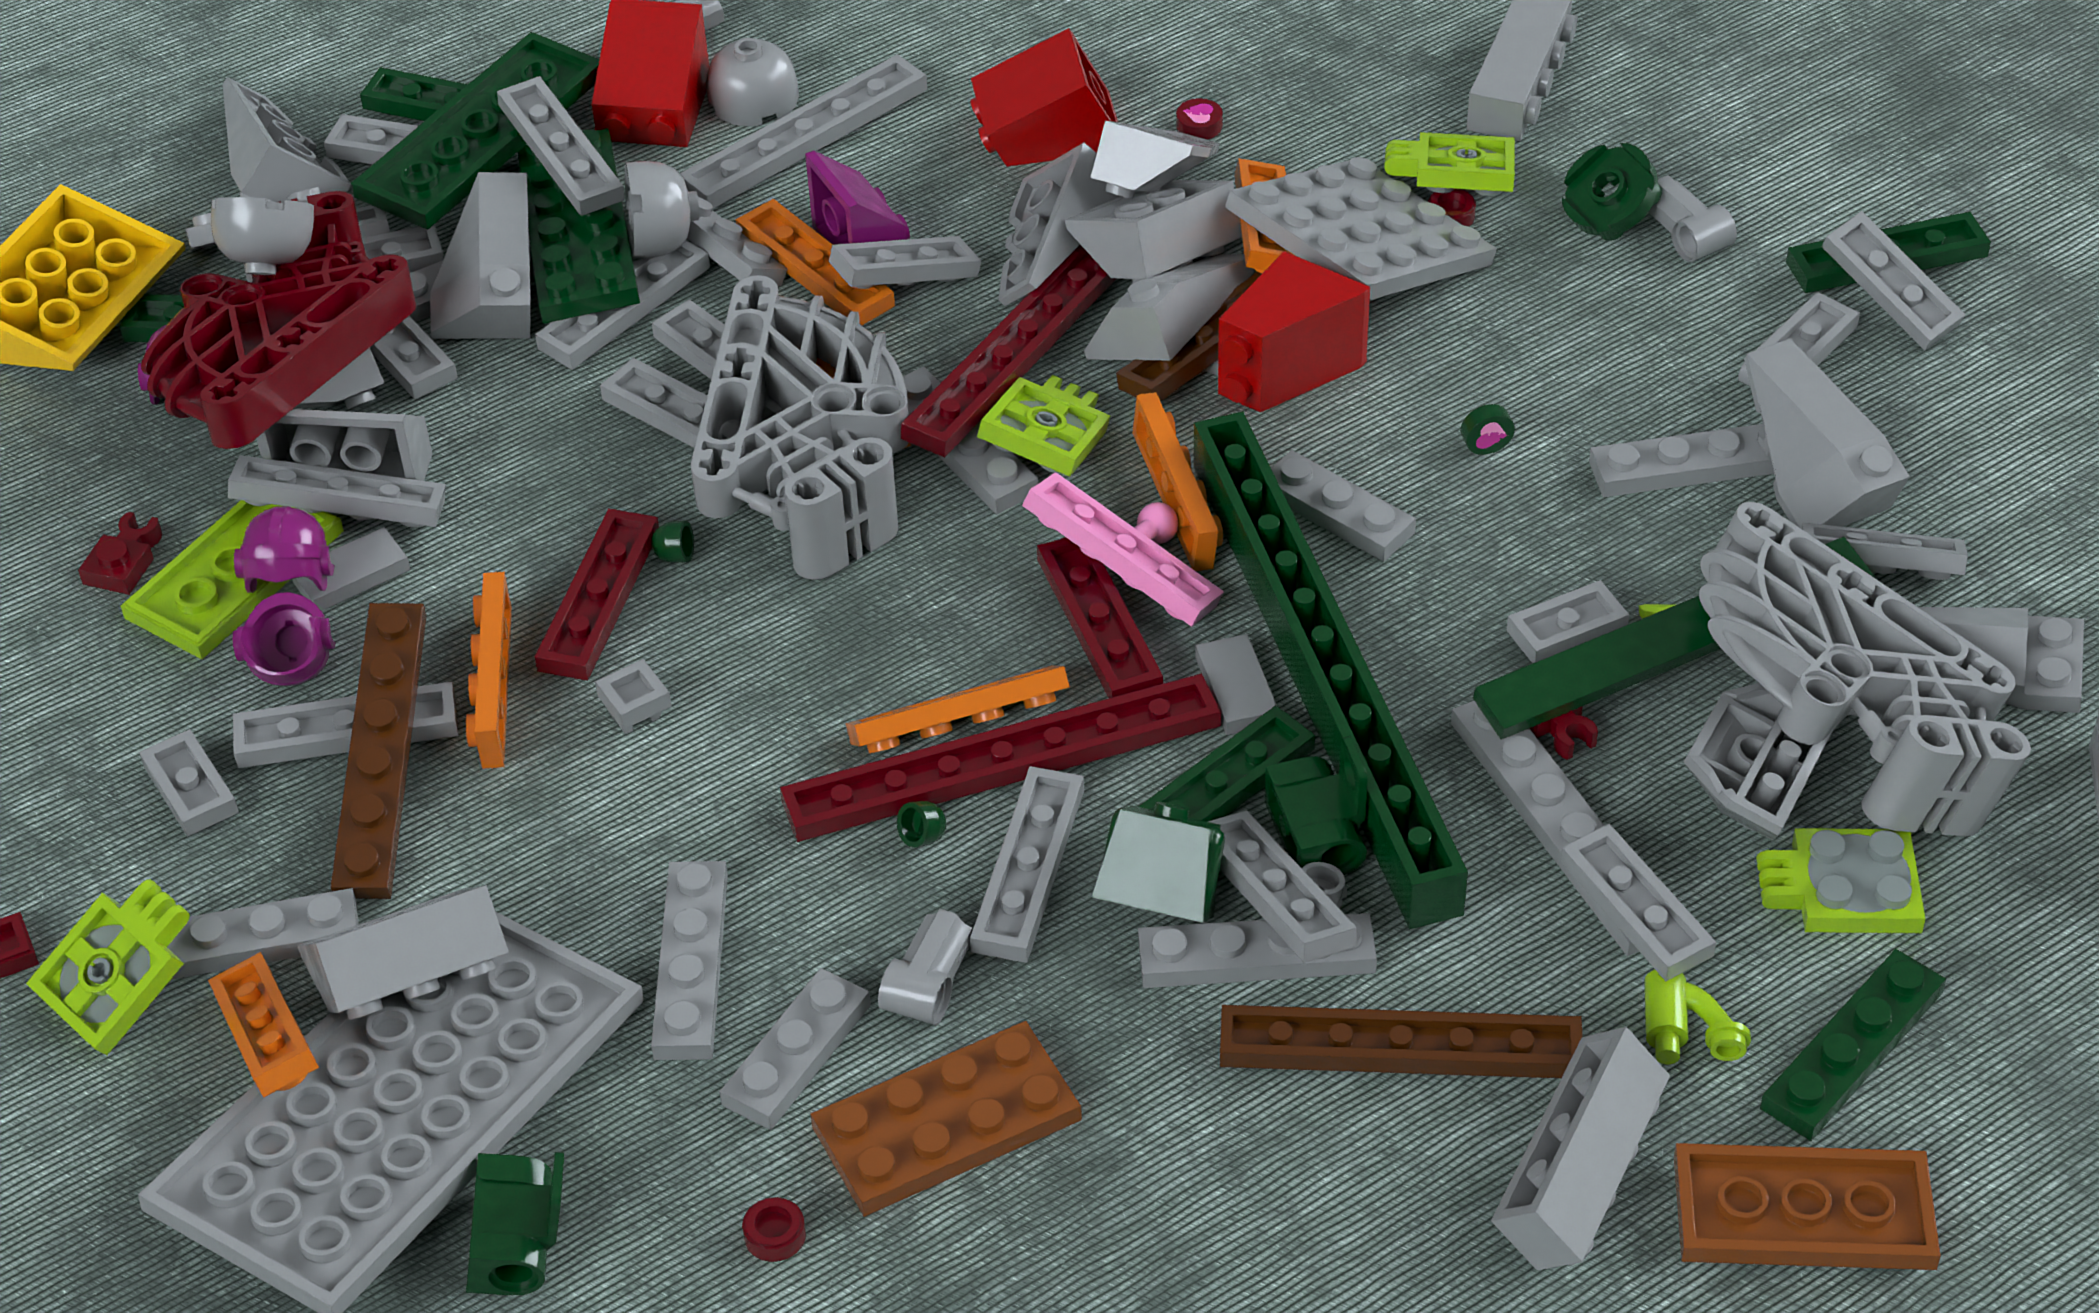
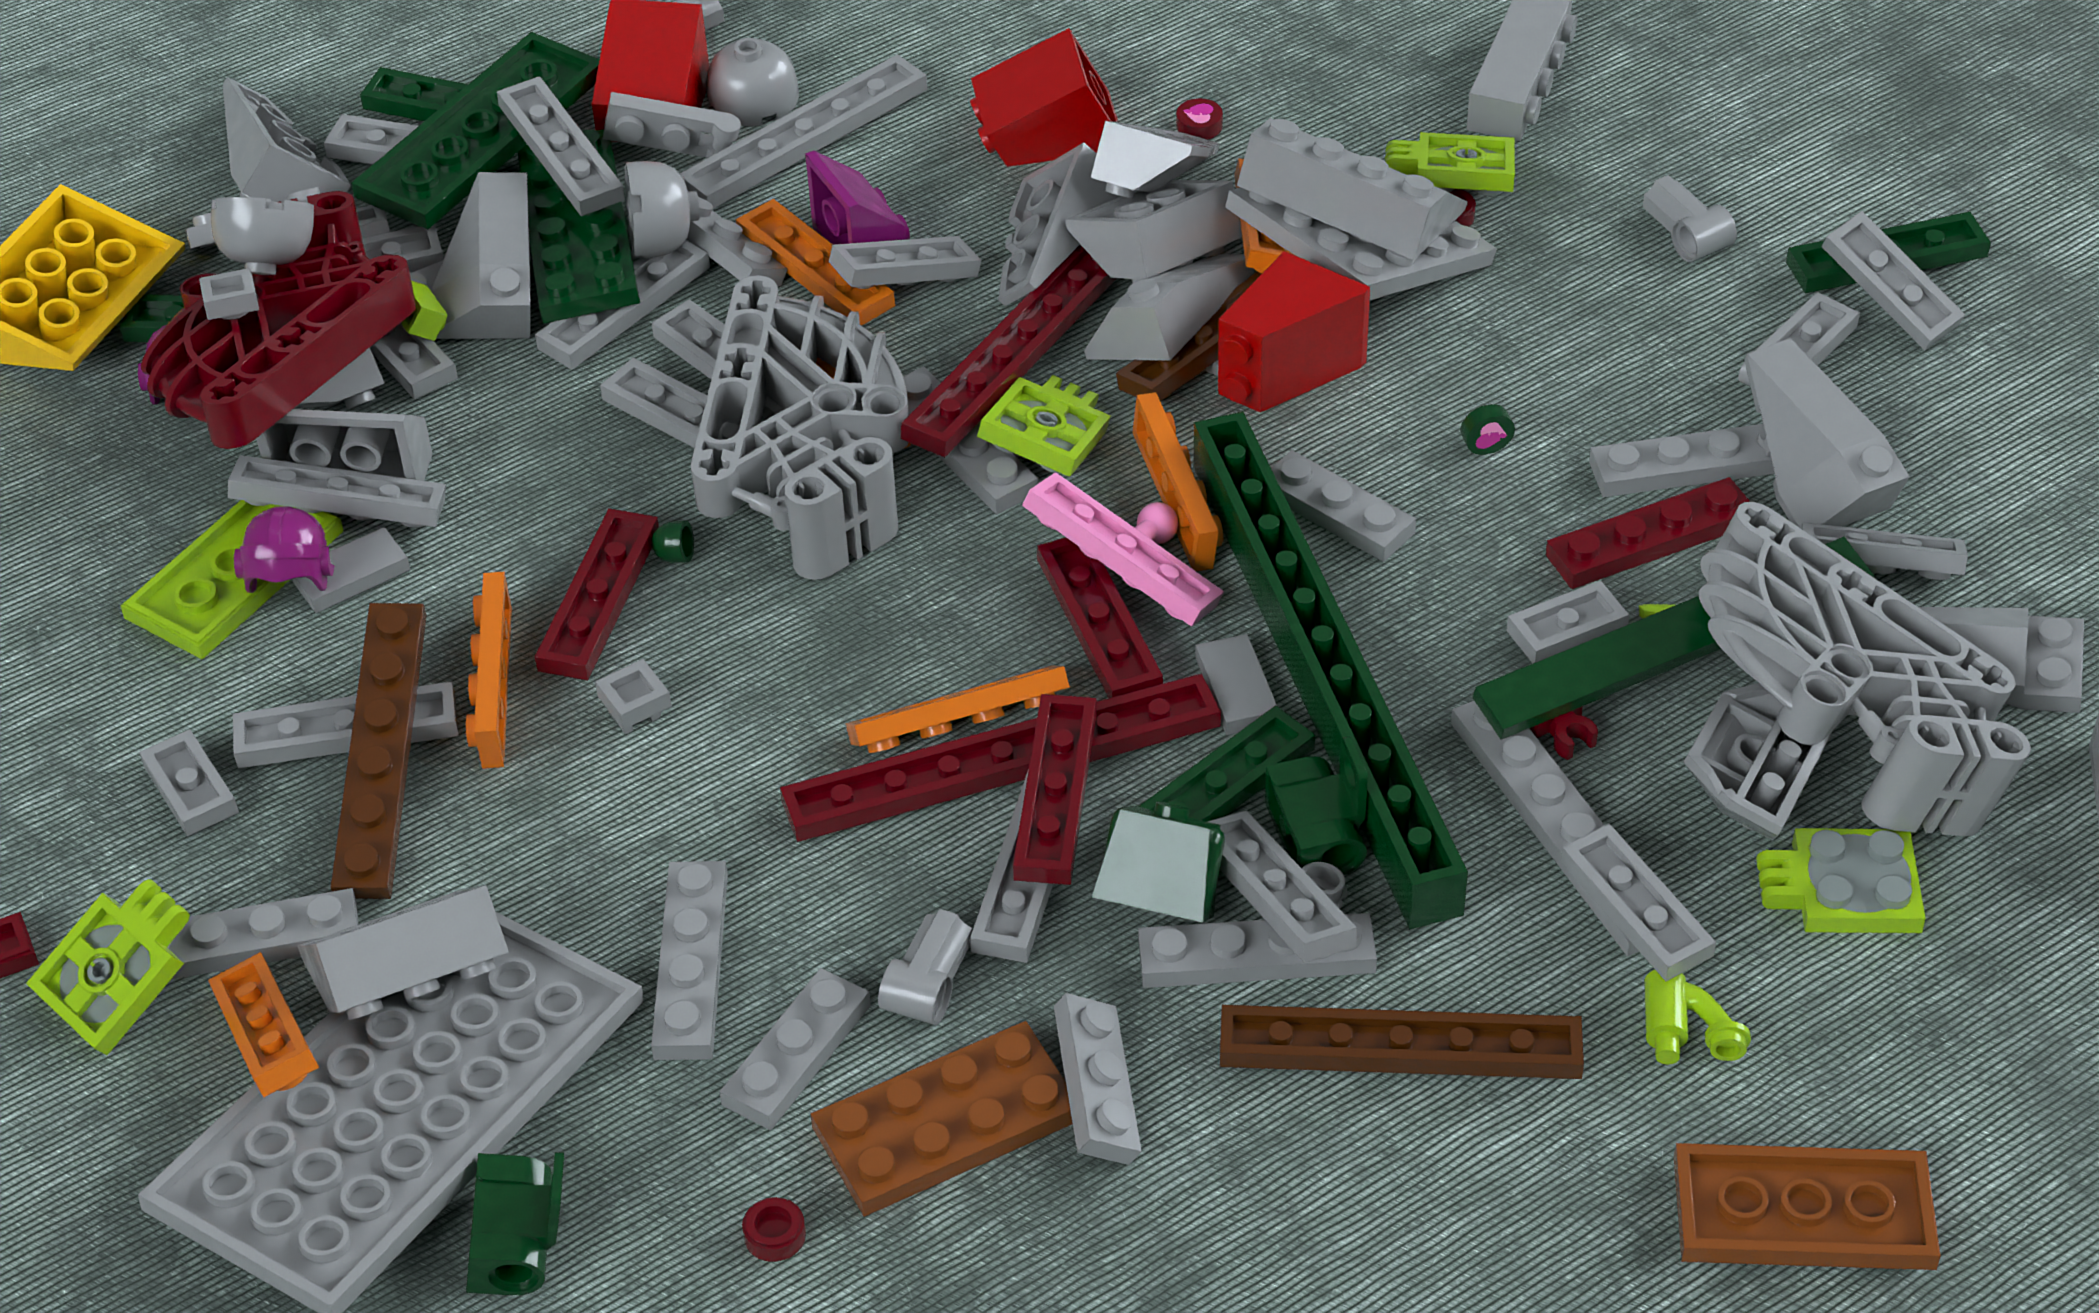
(121, 560): dark red plate -> none
(229, 294): none -> light grey plate
(284, 640): magenta cap -> none
(428, 316): none -> lime piece
(669, 125): none -> light grey plate
(920, 823): dark green hinge -> none
(1055, 790): none -> dark red plate
(1097, 1079): none -> light grey plate
(1346, 189): none -> light grey slope
(1581, 1149): light grey brick -> none
(1626, 206): dark green plate -> none
(1645, 533): none -> dark red plate
(1852, 1044): dark green plate -> none

